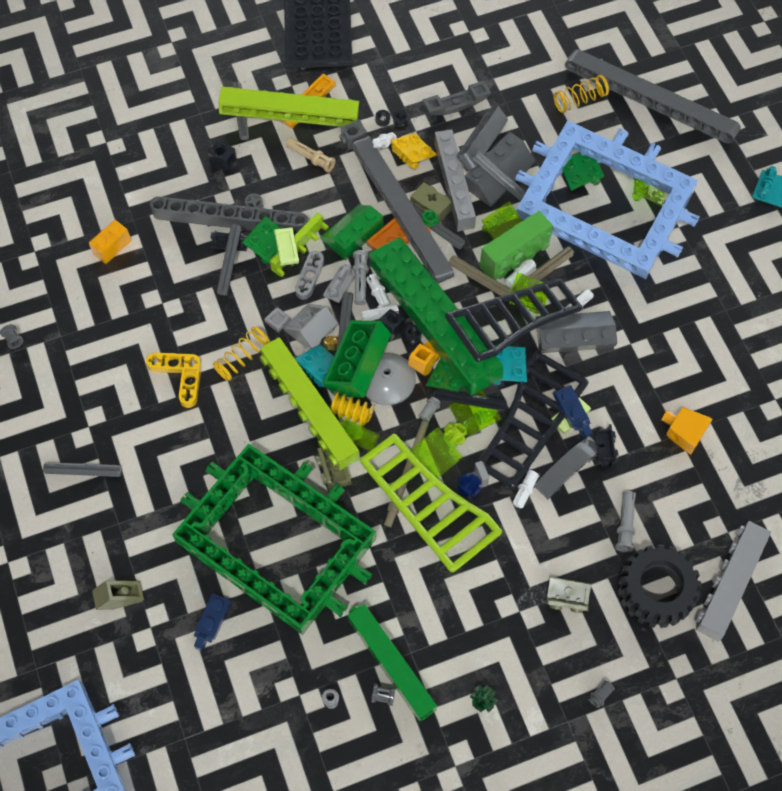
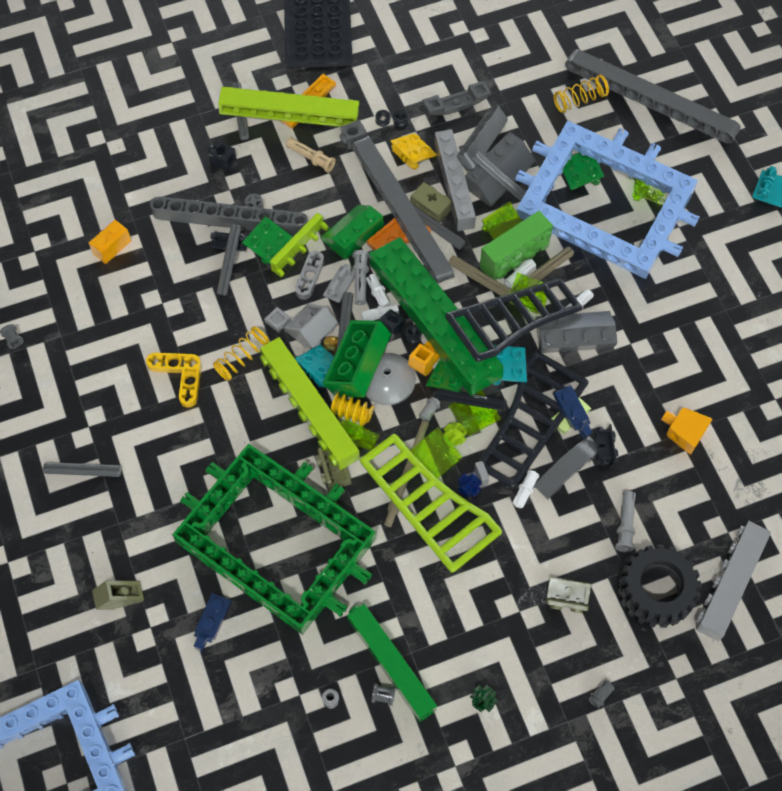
(286, 246): yellowish green tile -> none
(384, 140): white axle -> none
(430, 214): green plate -> none

